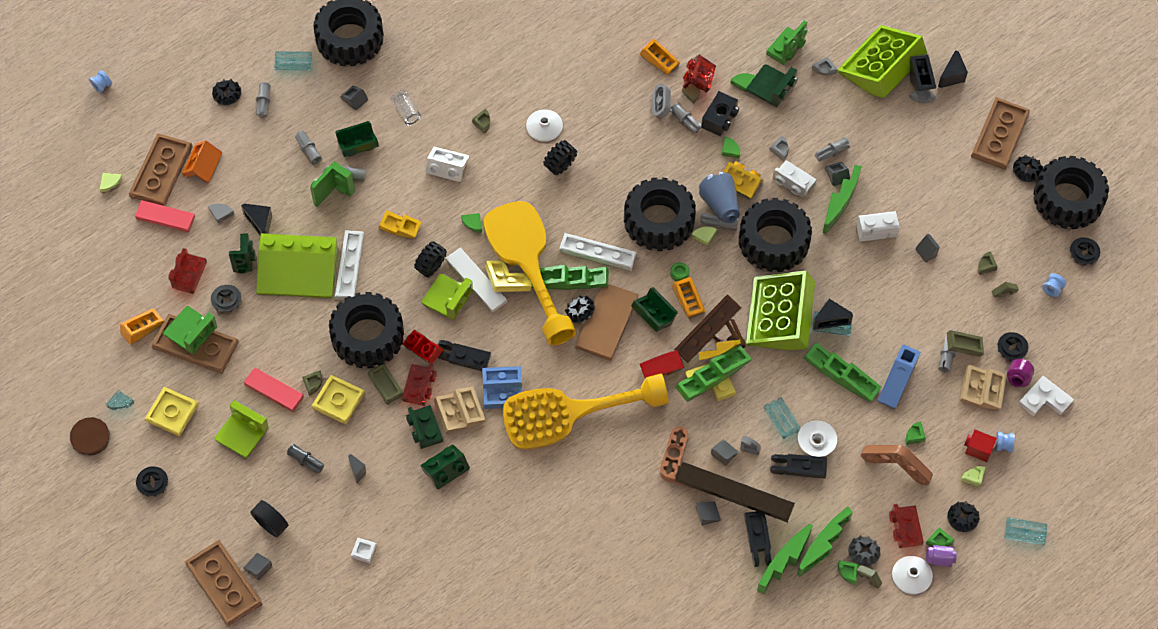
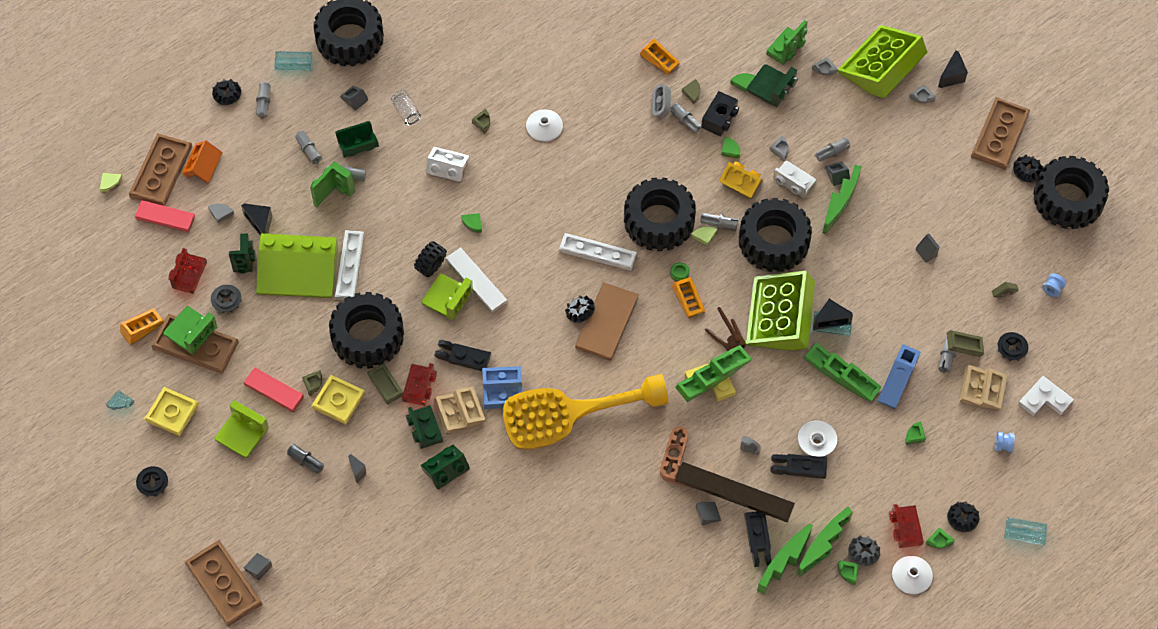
(89, 436): reddish brown tile -> none
(100, 81): light blue wheel -> none
(269, 518): black tyre -> none
(363, 550): white tile -> none
(398, 225): yellow slope -> none
(422, 347): red slope -> none
(504, 281): light yellow plate -> none
(519, 240): yellow piece -> none
(560, 157): black tyre -> none
(574, 278): bright green slope -> none
(655, 310): dark green bracket -> none
(663, 364): red slope -> none
(699, 73): clear red bracket -> none
(708, 328): reddish brown tile -> none
(720, 196): sand blue cone -> none
(722, 347): yellow slope -> none
(724, 452): dark grey slope -> none
(774, 404): clear light blue tile -> none
(871, 575): olive tile -> none
(877, 226): white brick -> none
(901, 456): nougat beam -> none
(921, 73): black slope -> none
(941, 555): medium lavender brick -> none
(974, 476): yellowish green tile -> none
(980, 445): red brick -> none
(987, 264): olive tile -> none
(1020, 372): magenta head -> none
(1080, 245): black gear -> none

